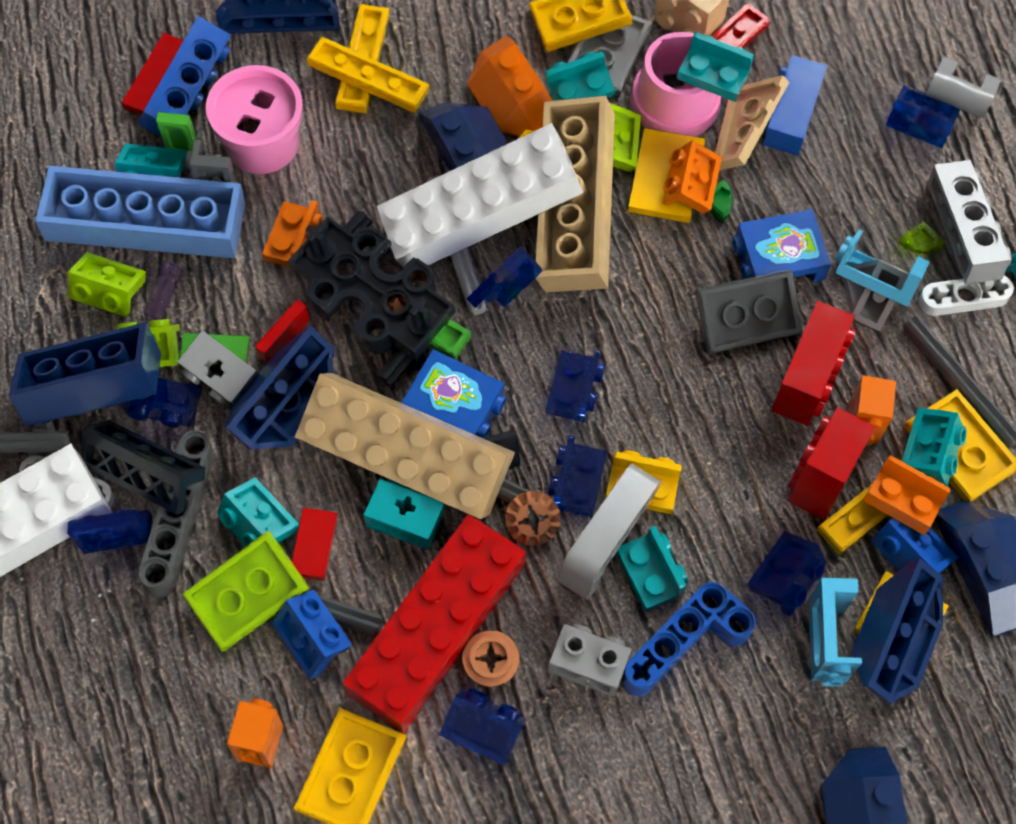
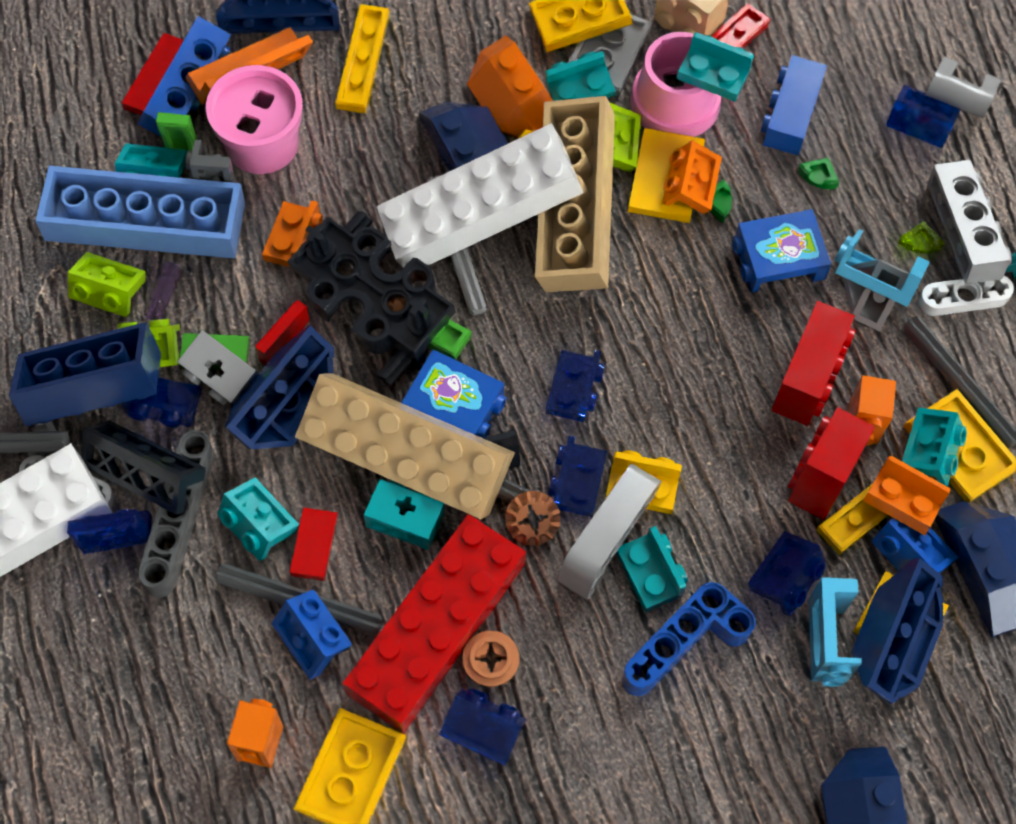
(245, 591): lime tile -> none
(272, 51): none -> orange fence
(368, 74): yellow tile -> none
(507, 279): clear blue bracket -> none
(589, 659): light grey brick -> none
(747, 119): tan wing -> none
(749, 311): dark grey tile -> none
(819, 173): none -> green tile

